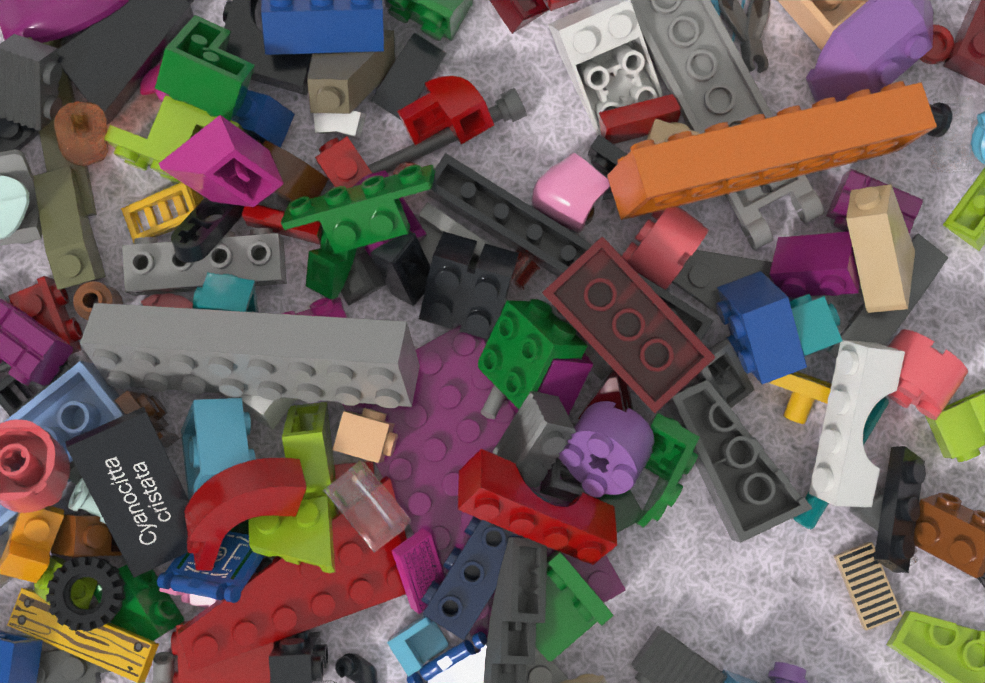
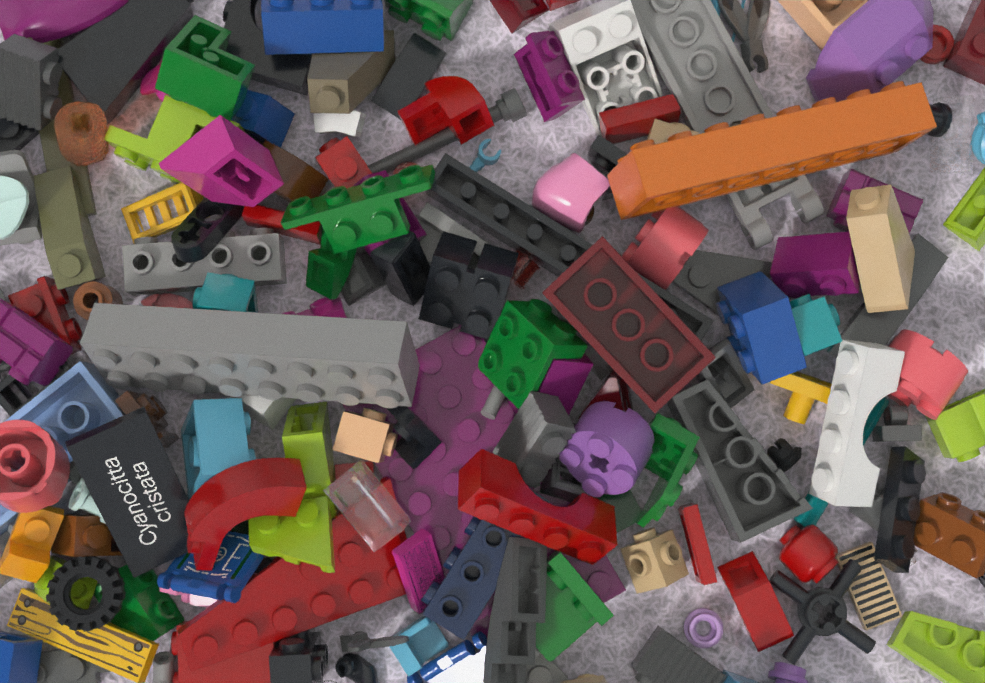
(361, 641): none -> dark grey piece
(417, 438): none -> black bracket
(482, 159): none -> medium azure hand
(549, 75): none -> magenta bracket
(654, 560): none -> tan brick
(697, 544): none -> red tile
(714, 634): none -> lavender plate
(755, 601): none -> red slope
(785, 455): none -> black piece
(808, 553): none -> red head
(833, 622): none -> black bar
(896, 426): none -> dark grey tile

